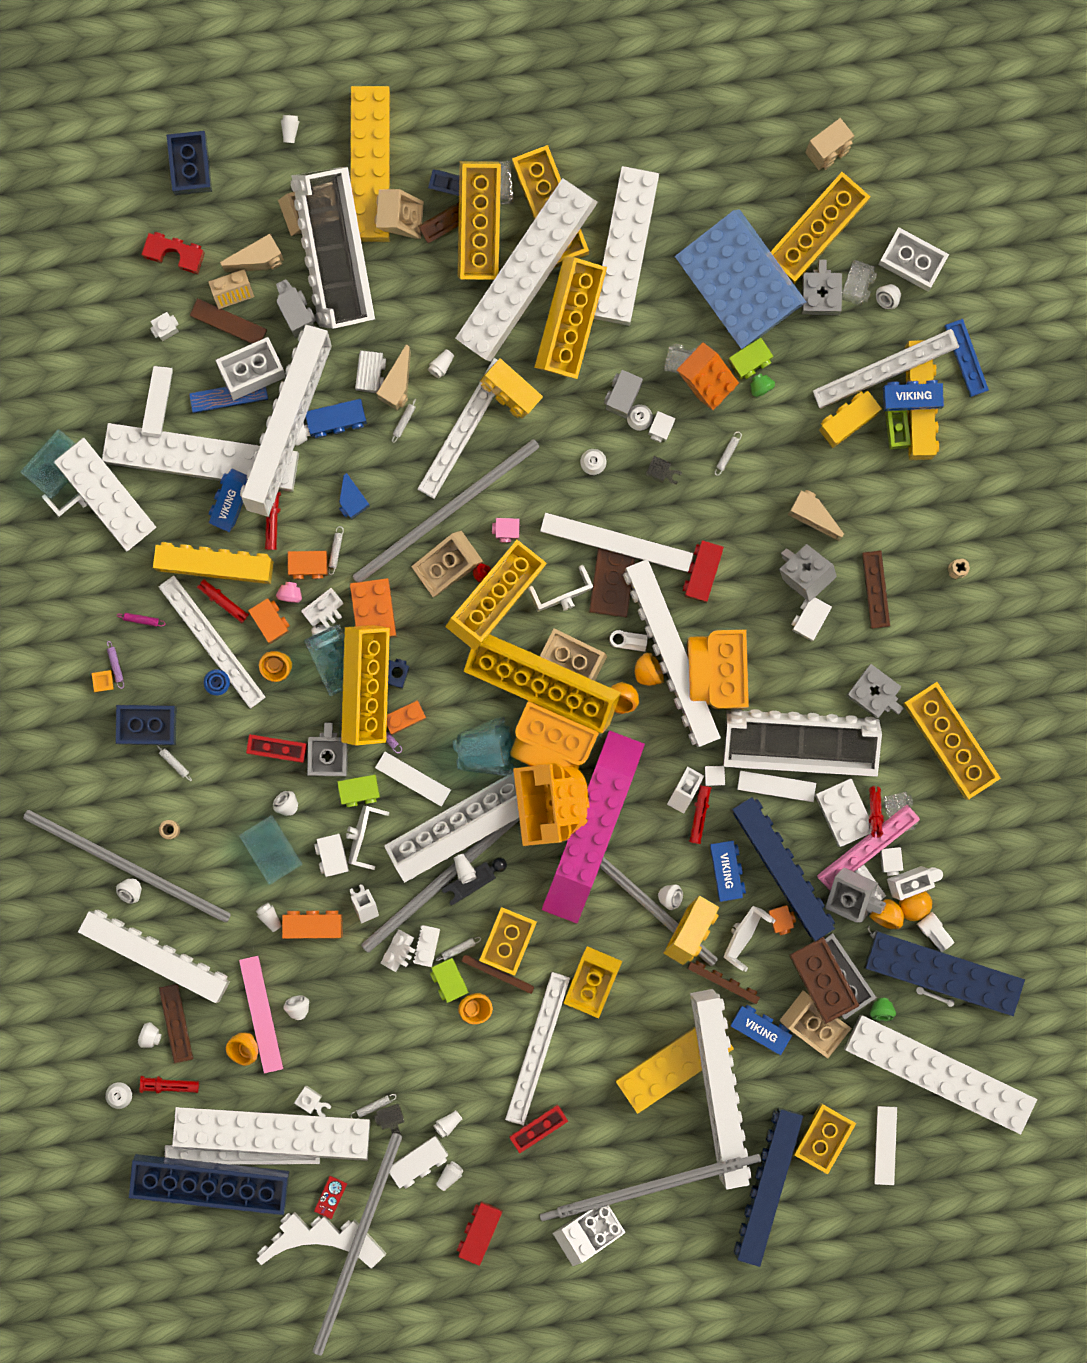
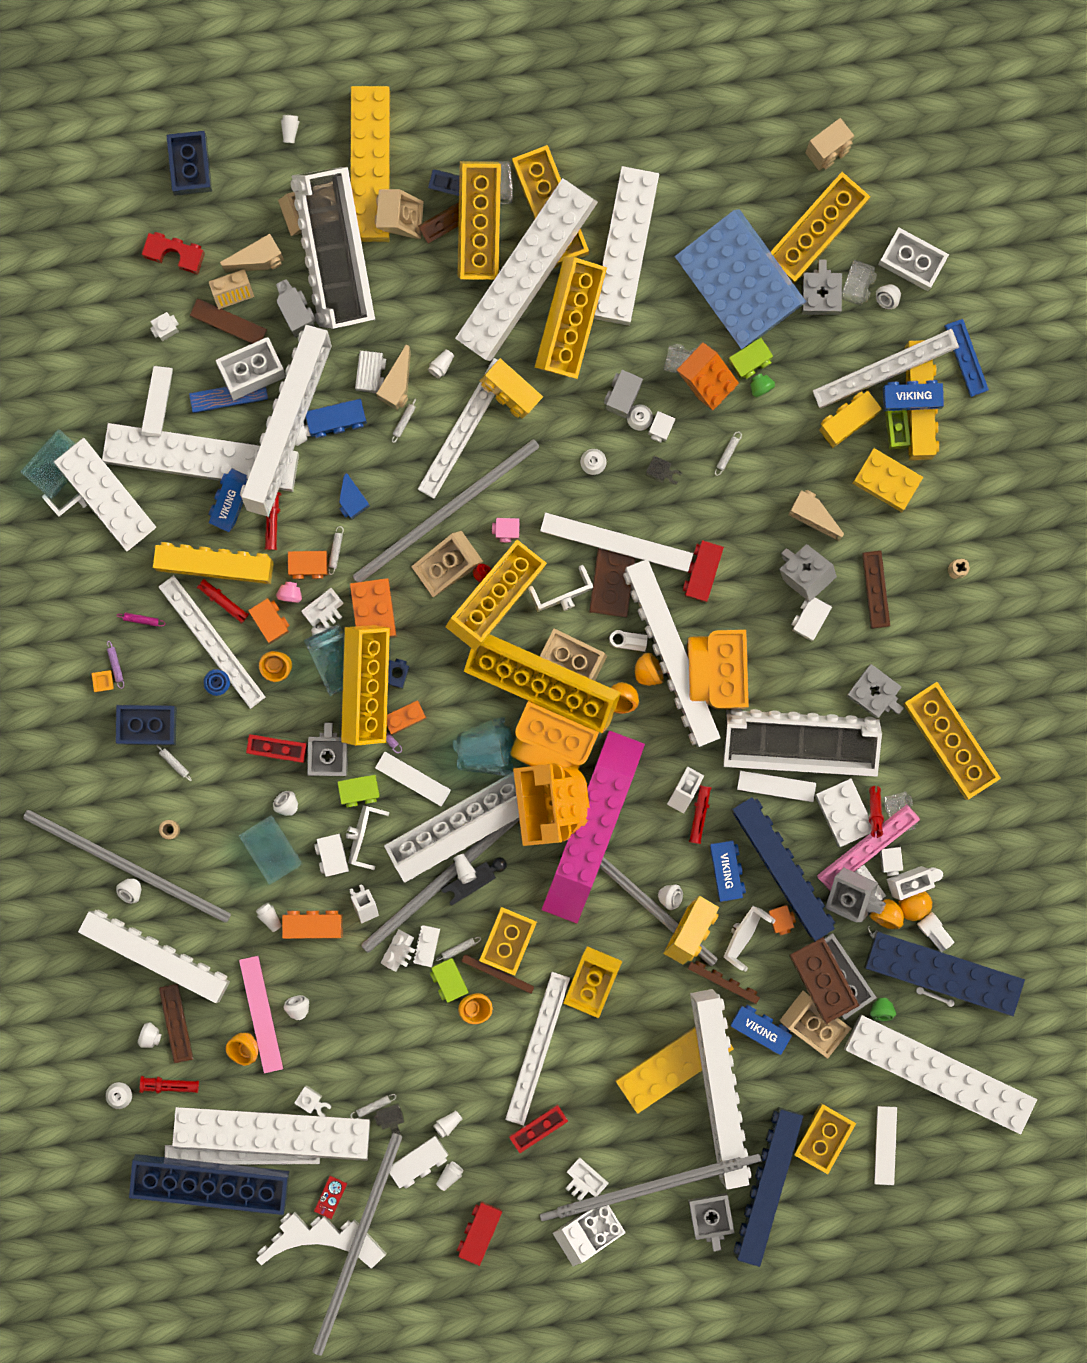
(585, 1180): none -> white hinge
(711, 1230): none -> light grey hinge
(714, 775): white tile -> none
(887, 480): none -> yellow brick

